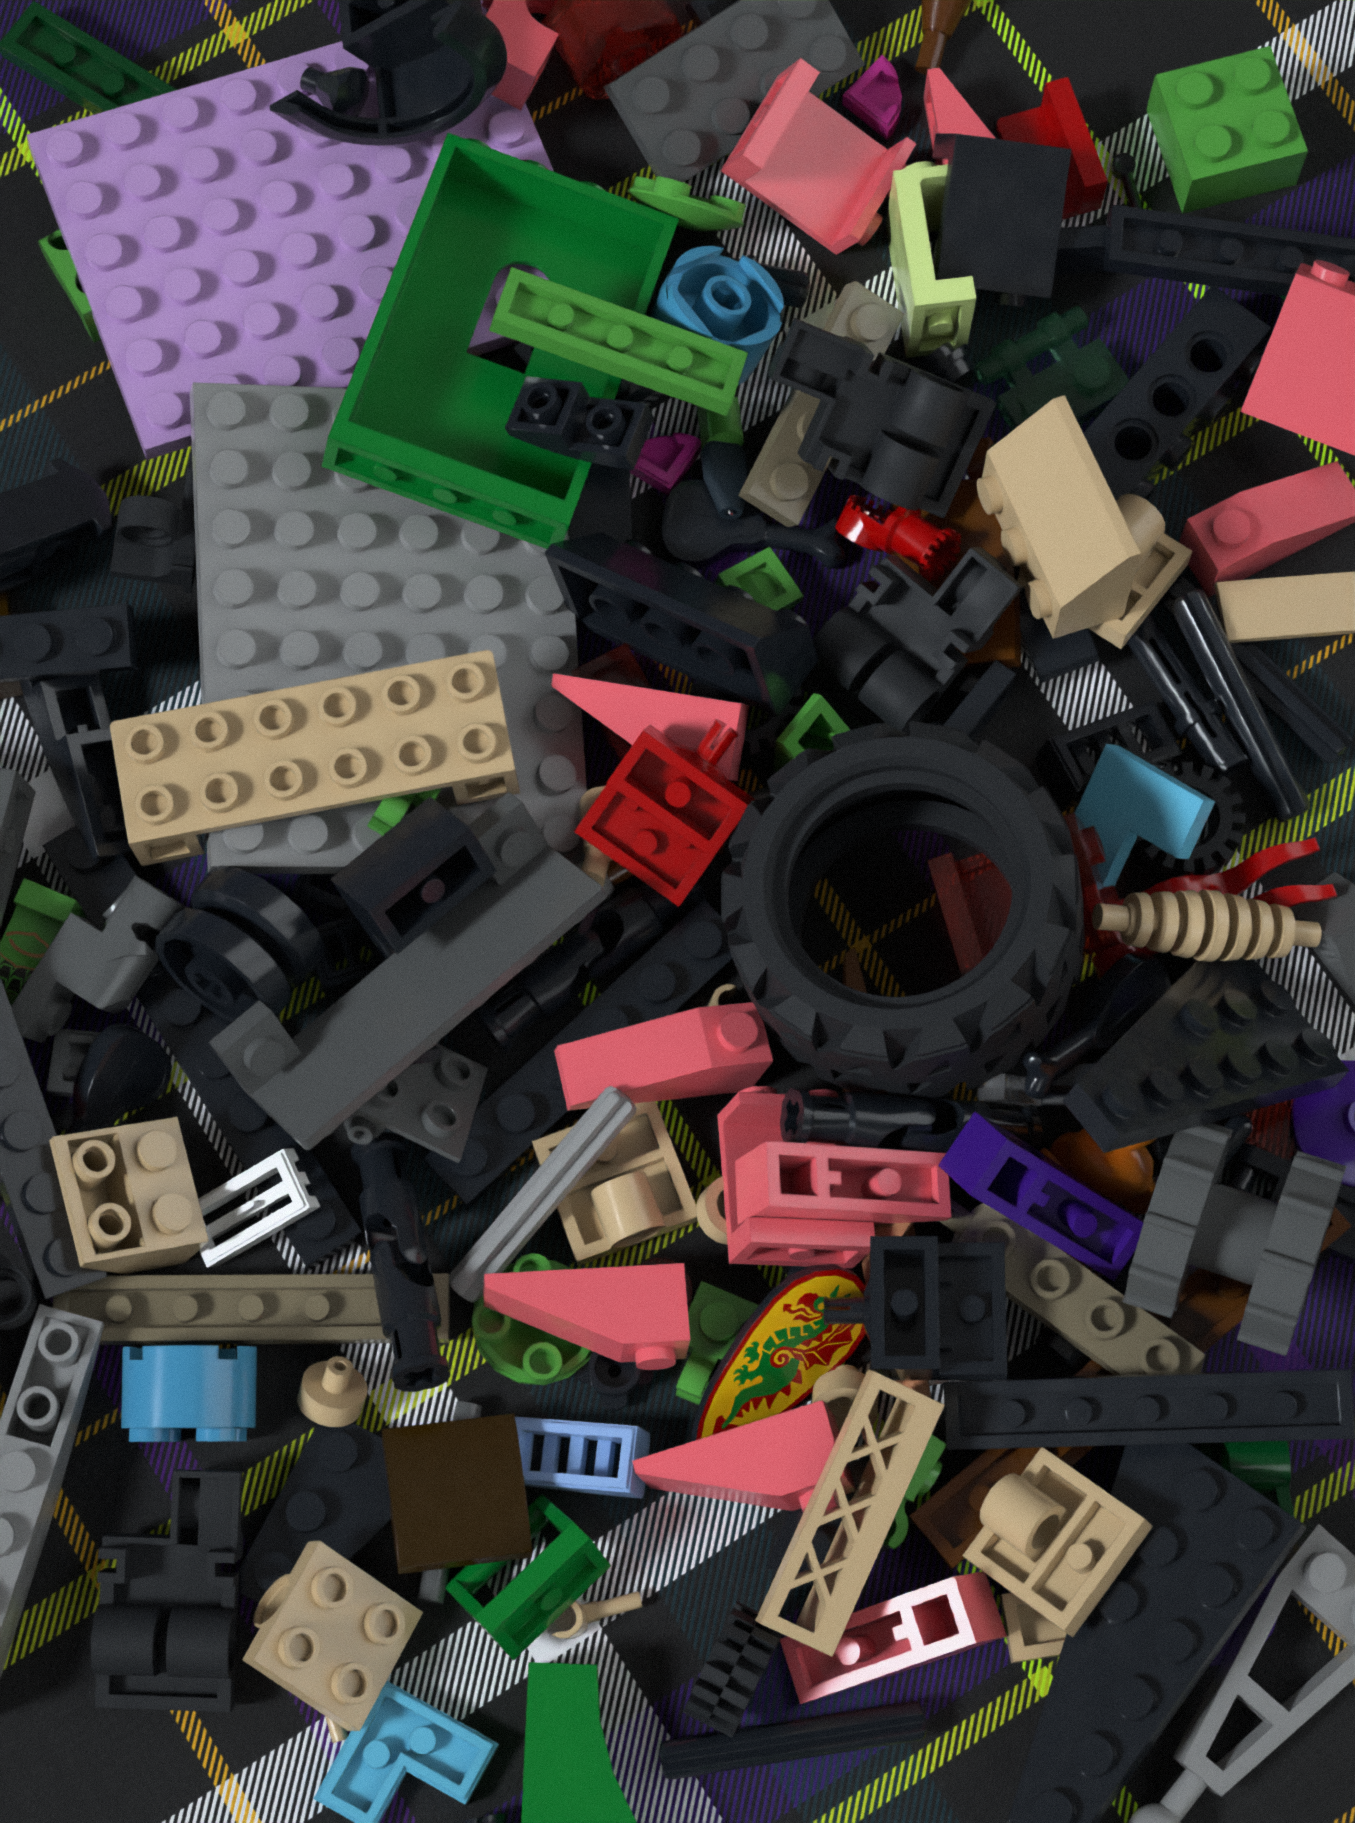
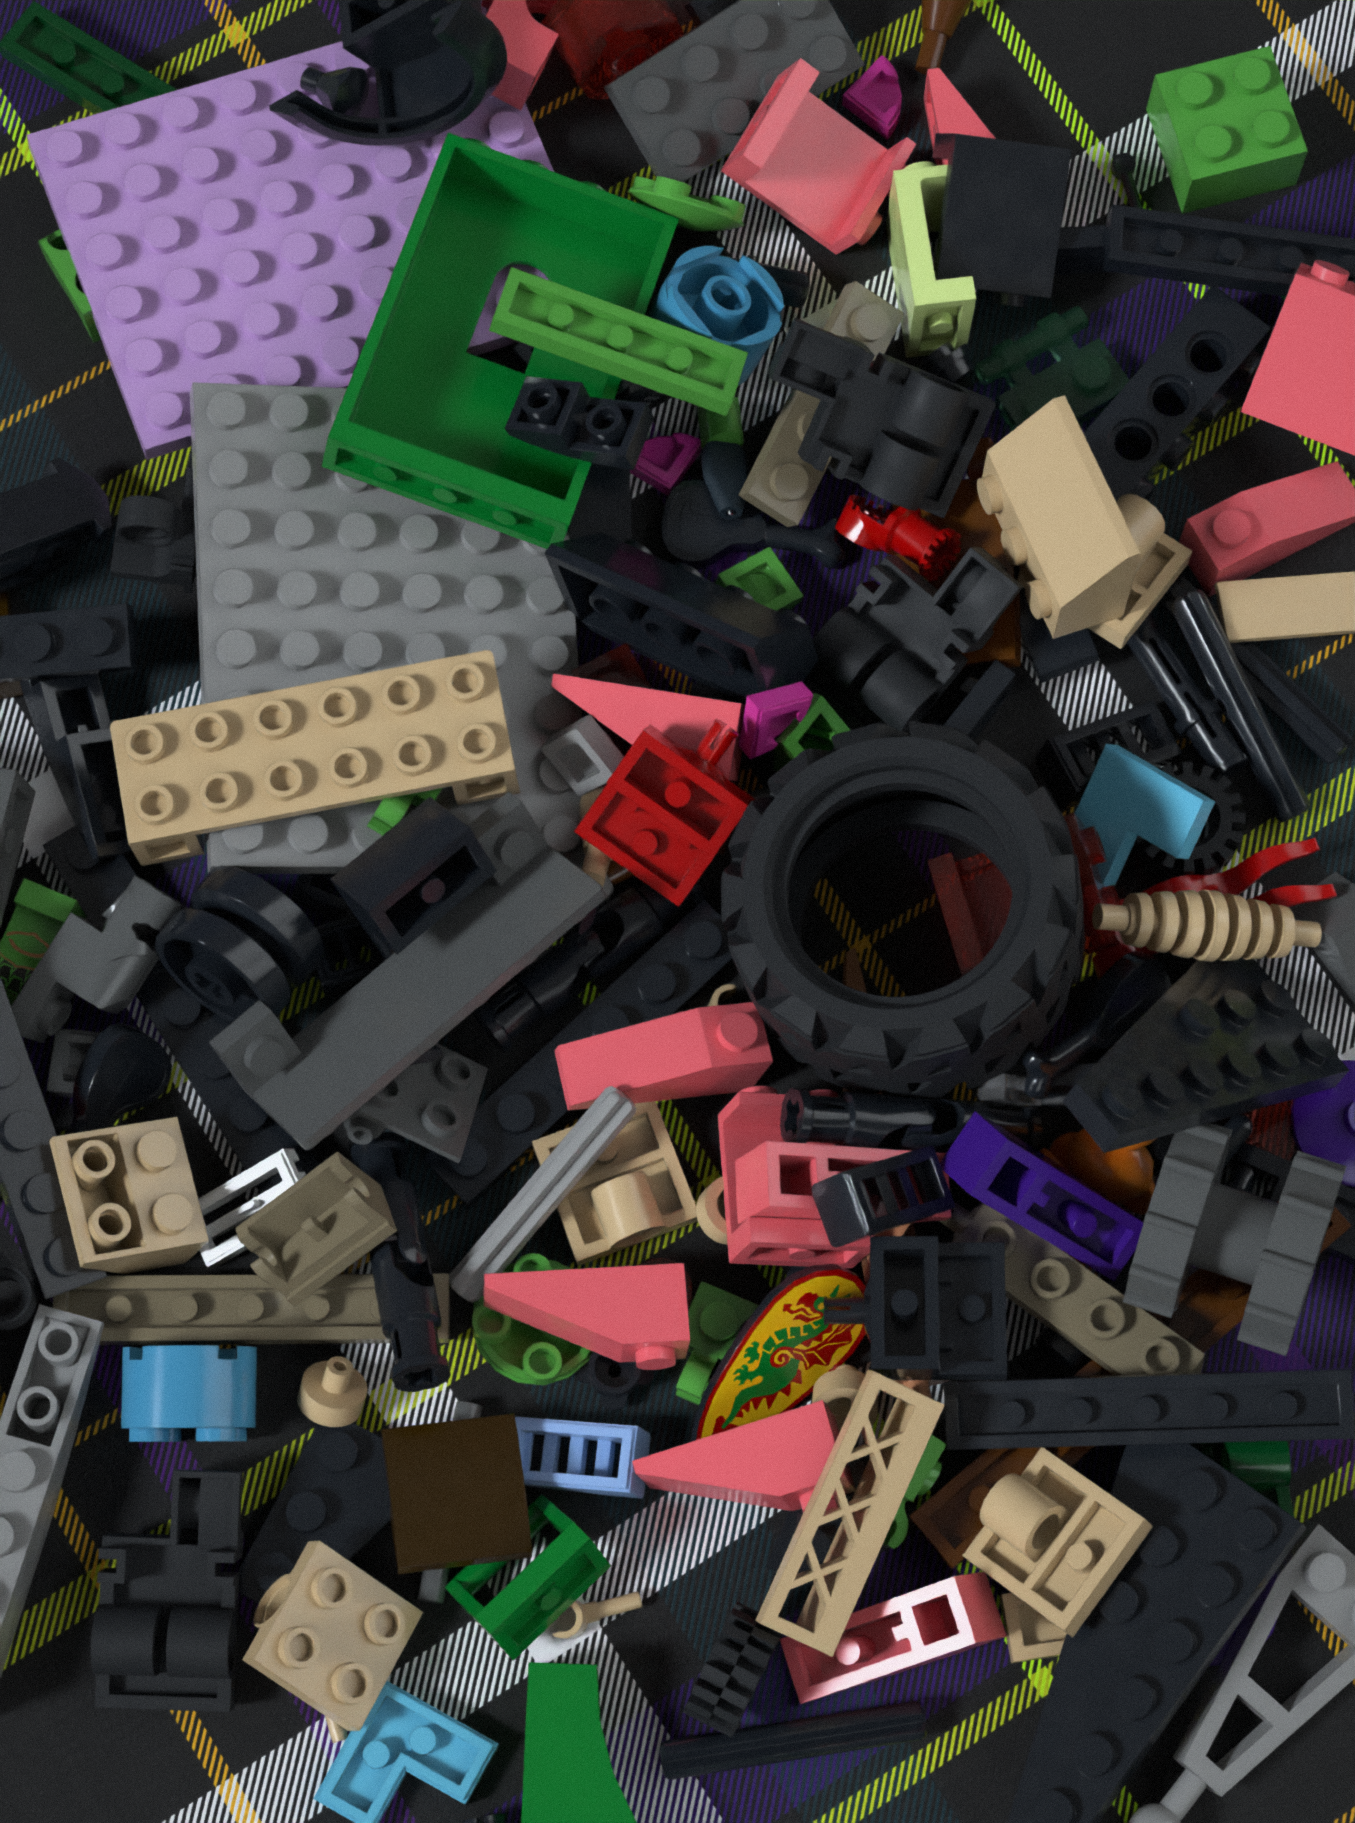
(317, 1228): none -> dark tan hinge
(583, 755): none -> light grey plate
(770, 714): none -> dark pink tile
(848, 1208): none -> black slope
(1062, 125): red panel -> none

